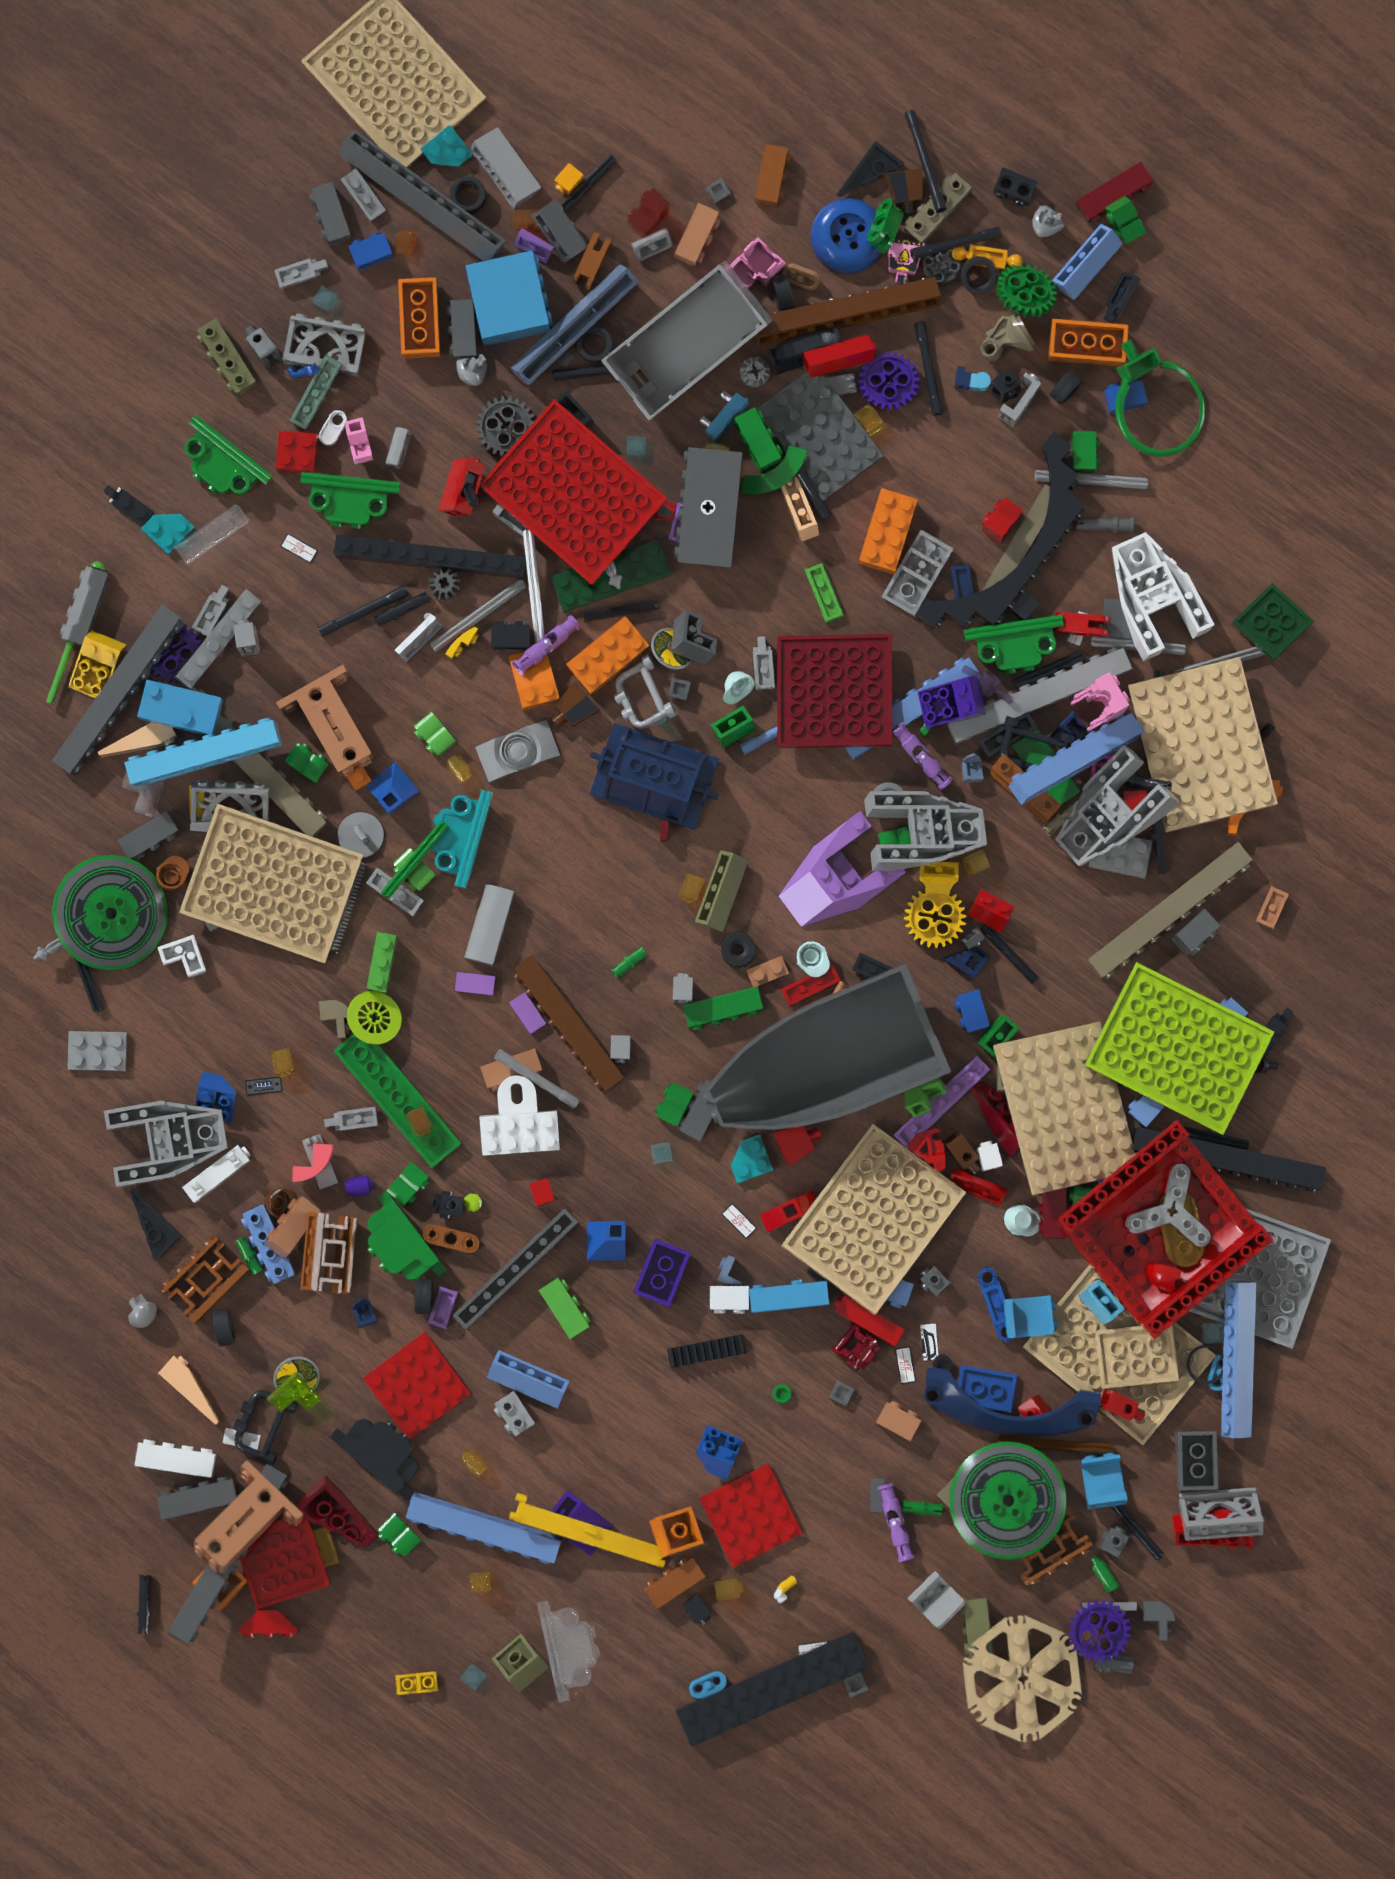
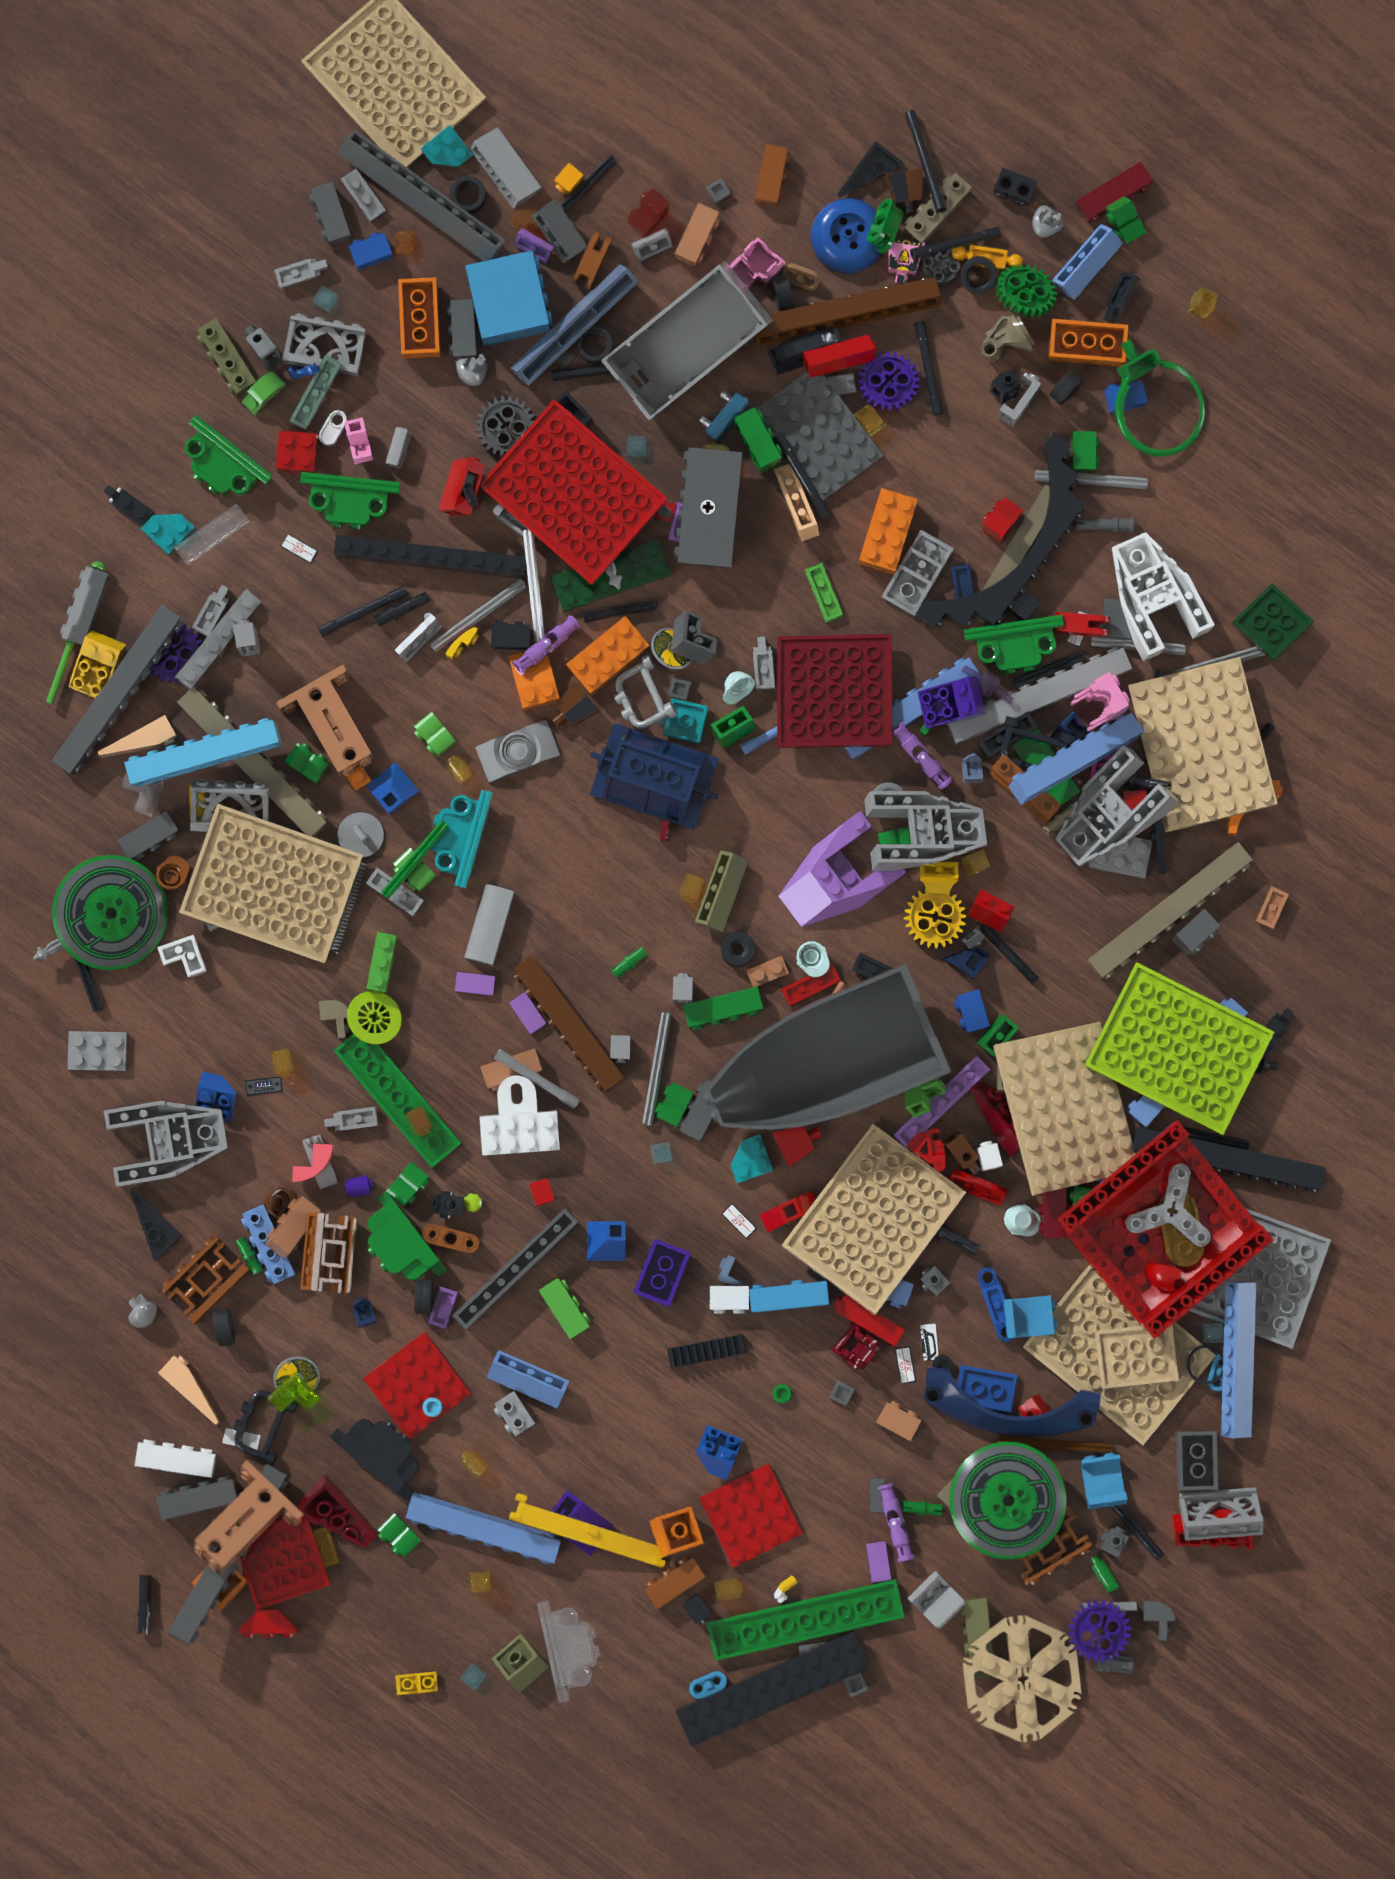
(180, 708): dark azure brick -> none
(217, 1173): white brick -> none
(263, 391): none -> bright green brick
(432, 1407): none -> medium azure tile
(452, 582): dark grey gear -> none
(657, 1069): none -> light grey axle
(688, 723): none -> teal plate
(750, 379): light grey gear -> none
(778, 476): green tile -> none
(805, 1619): none -> green plate
(878, 1561): none -> medium lavender tile
(957, 1239): none -> black pin
(971, 381): leg -> none
(1101, 1302): medium azure brick -> none
(1115, 1403): red torso -> none
(1203, 302): none -> clear yellow brick

